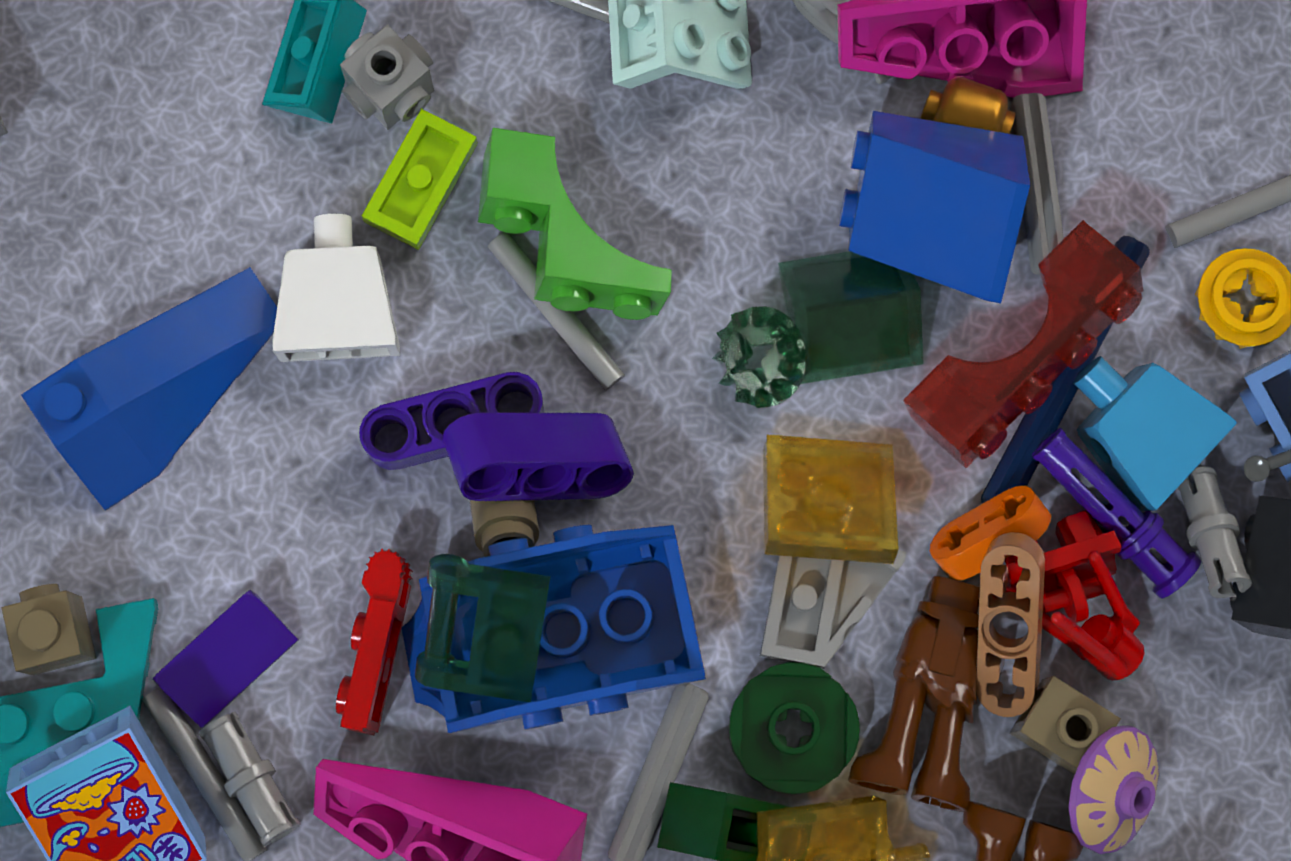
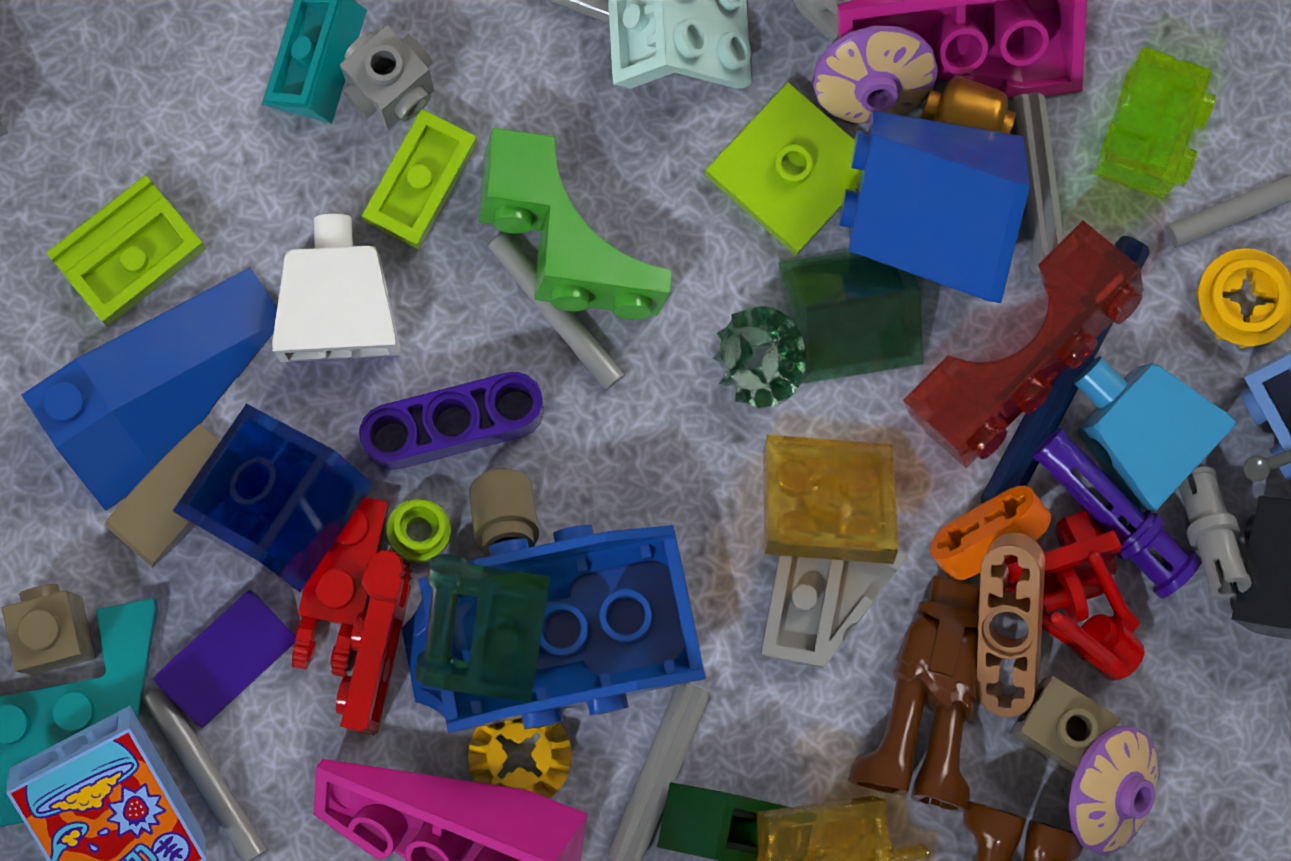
(126, 250): none -> lime plate
(146, 515): none -> dark tan slope
(249, 778): light grey pin -> none
(273, 496): none -> clear blue brick
(336, 586): none -> red hinge
(418, 511): none -> lime plate
(537, 456): dark purple beam -> none
(551, 754): none -> yellow gear
(788, 168): none -> lime plate
(819, 702): dark green plate -> none
(874, 71): none -> dish
(1155, 123): none -> clear neon green brick

